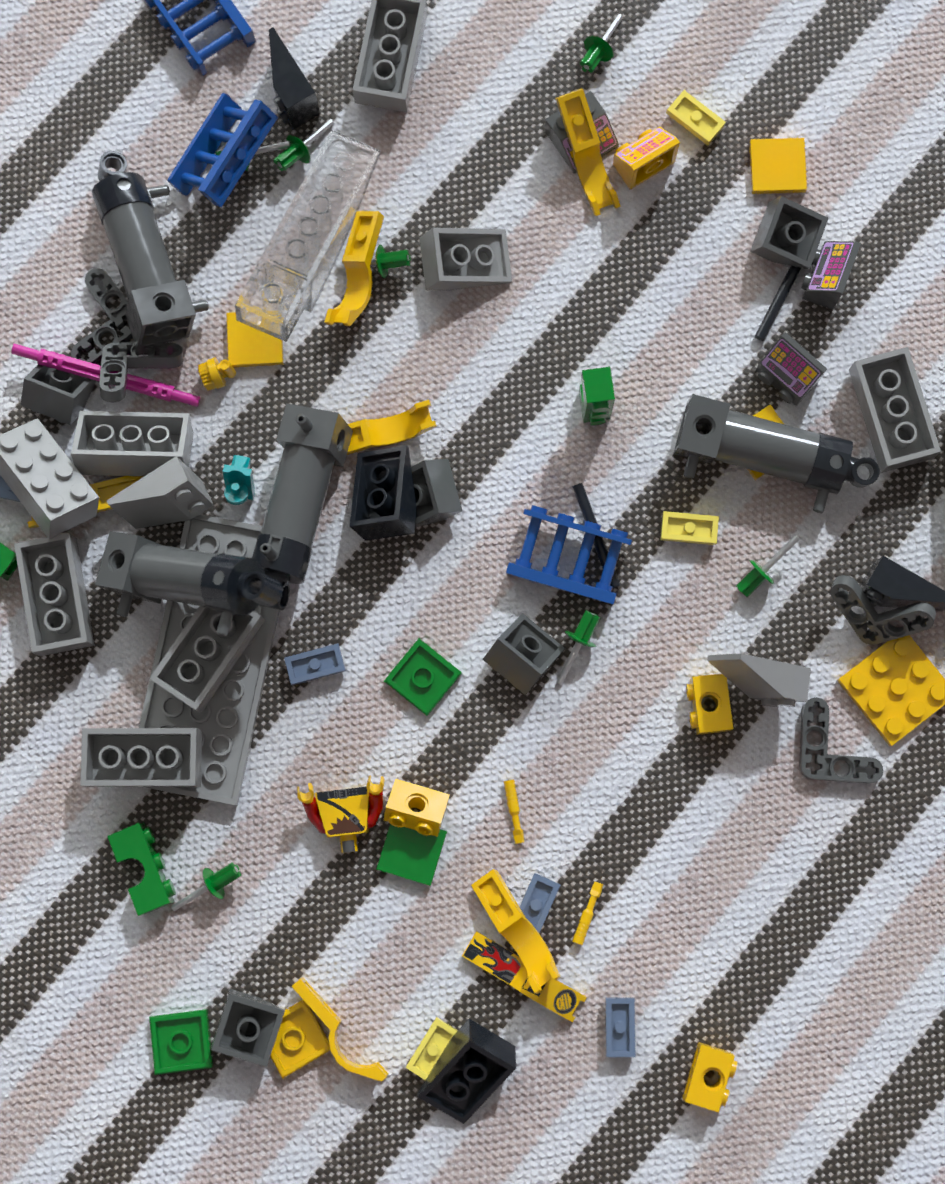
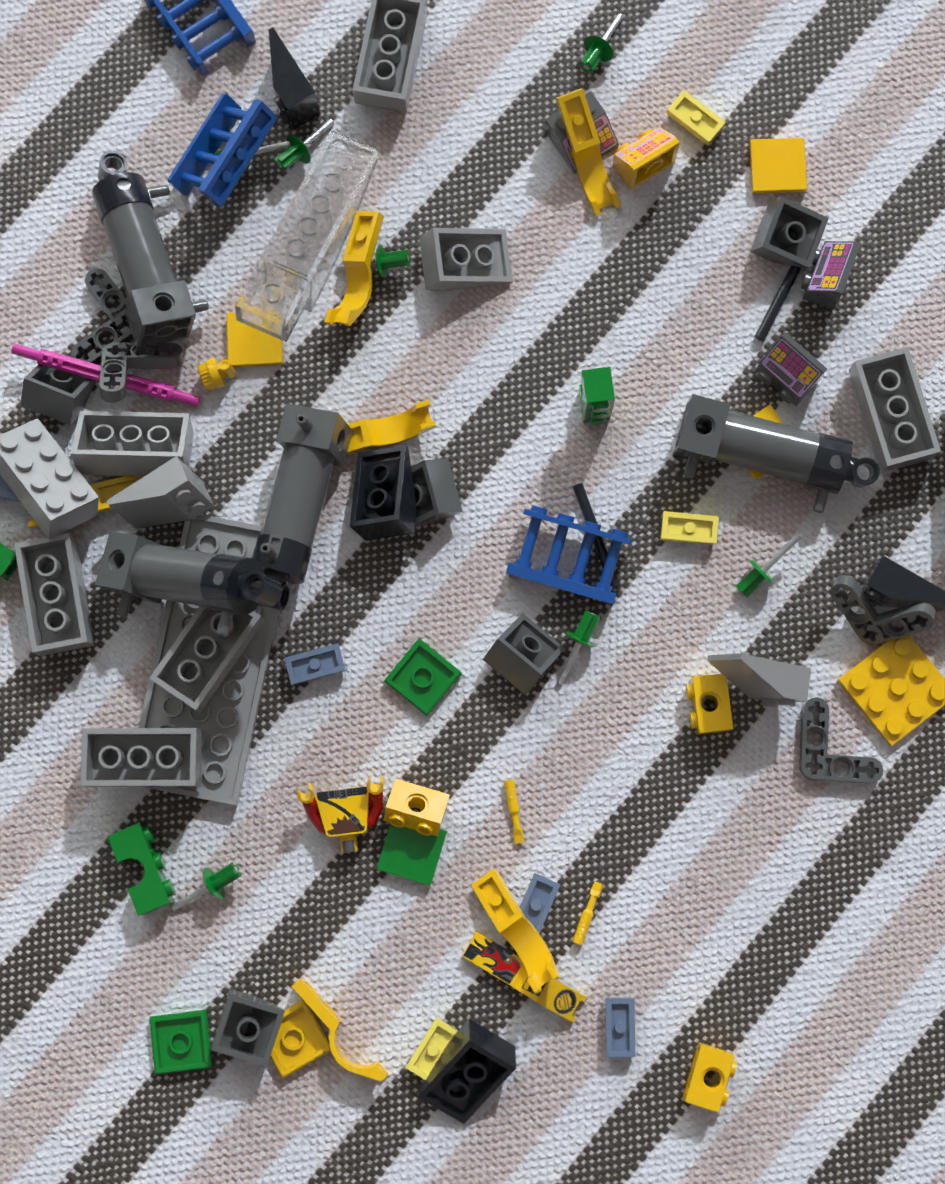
(238, 481): teal hips -> none

